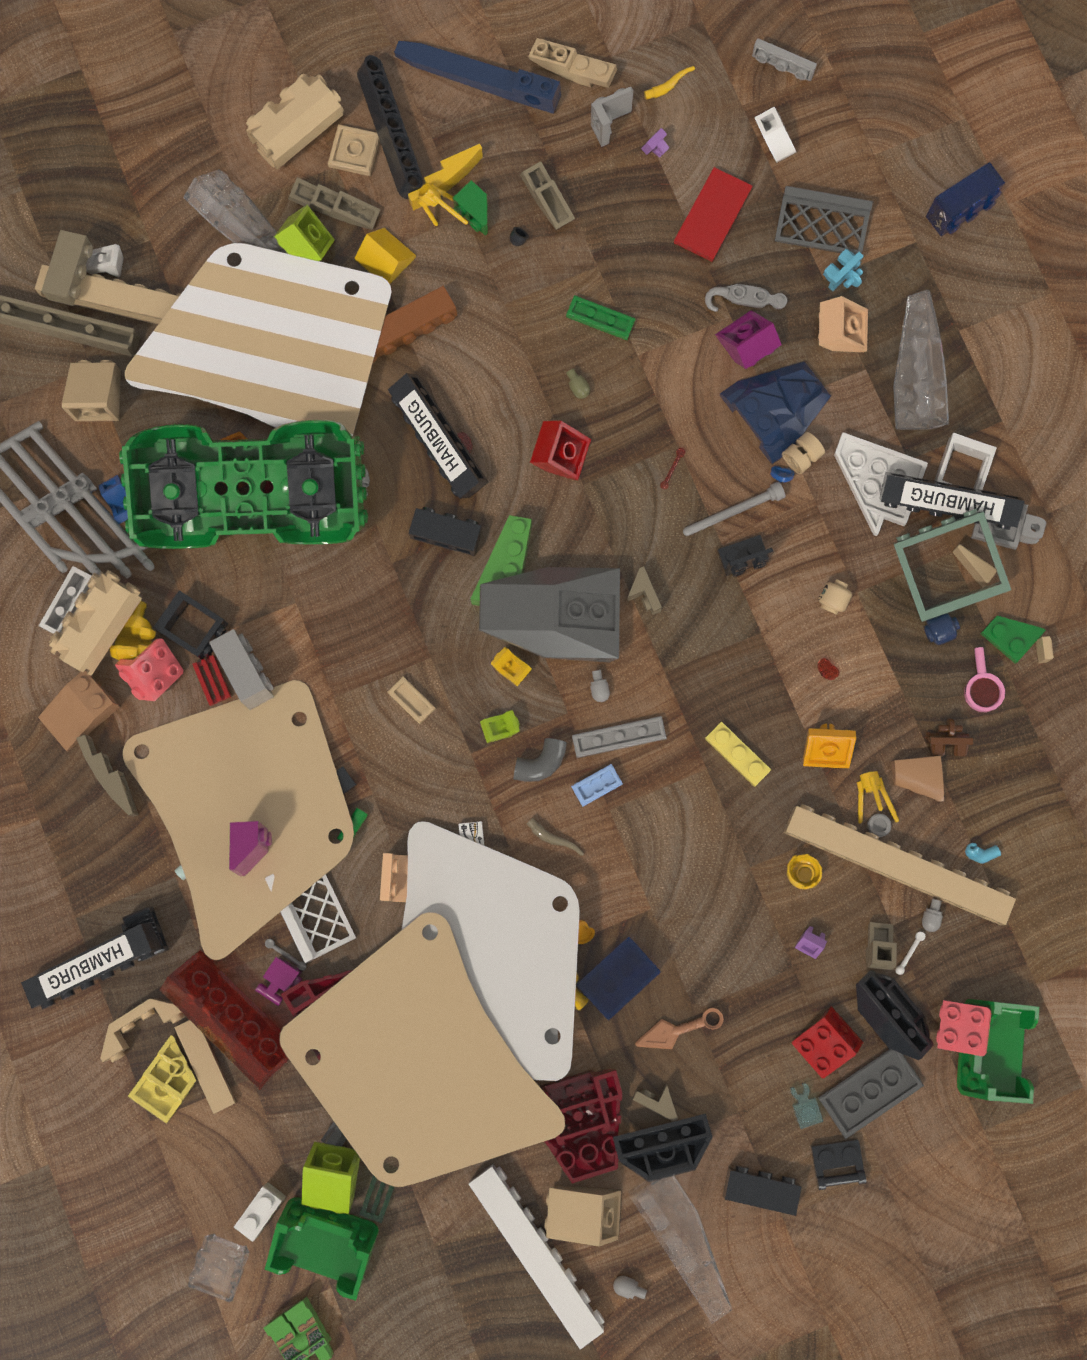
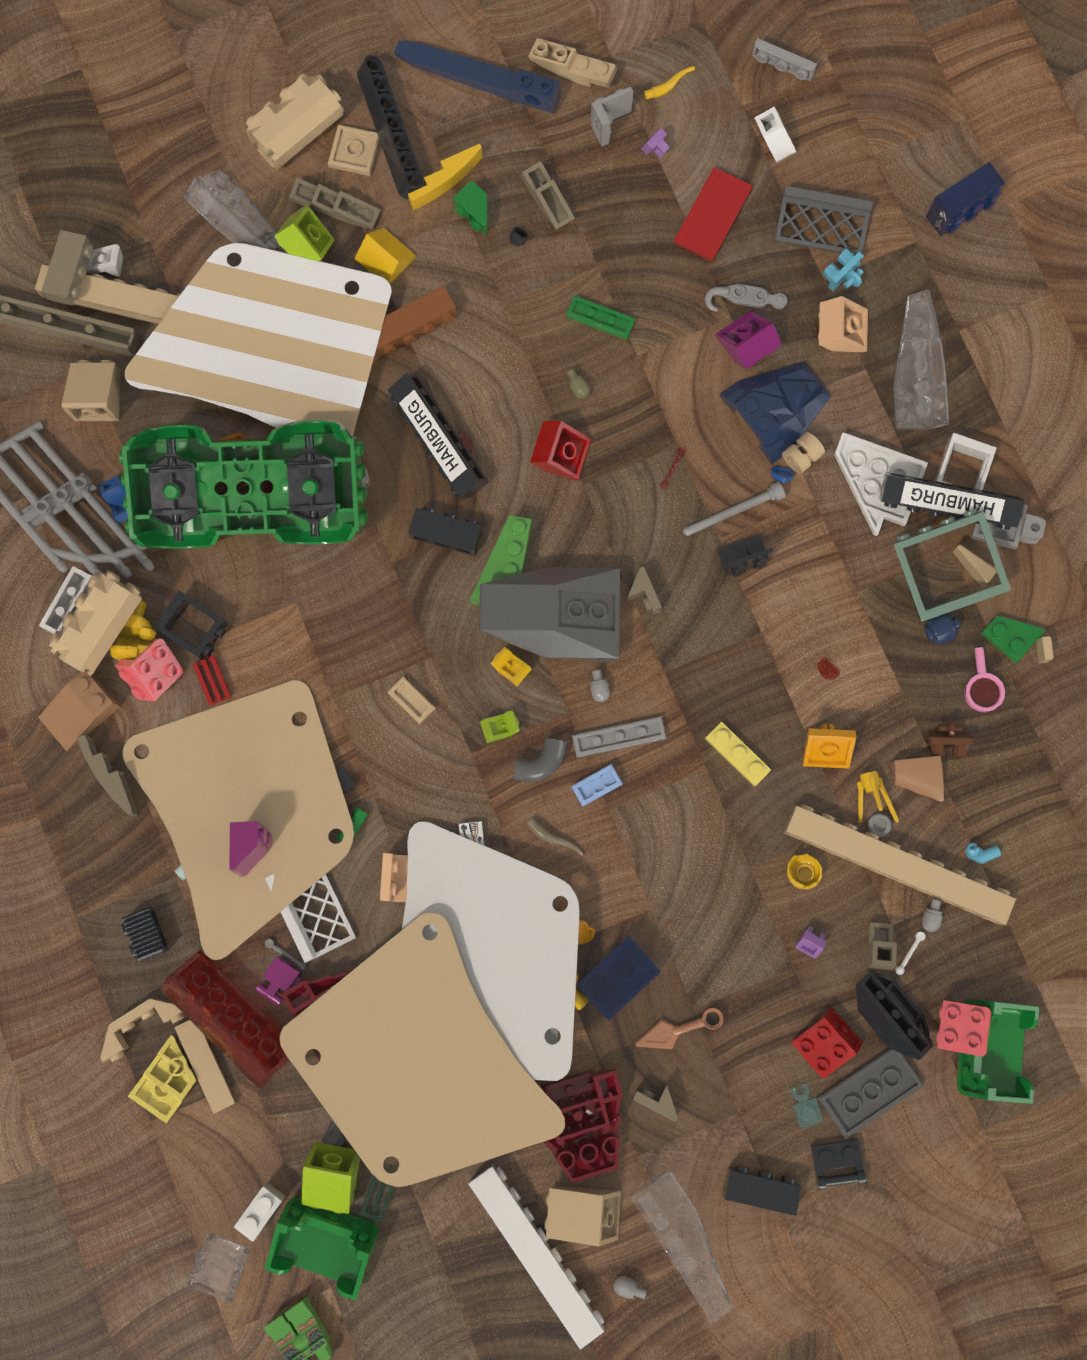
(91, 965): black brick -> none
(242, 669): light grey brick -> none
(430, 197): yellow plant -> none
(665, 1148): black wedge -> none
(835, 596): tan head -> none

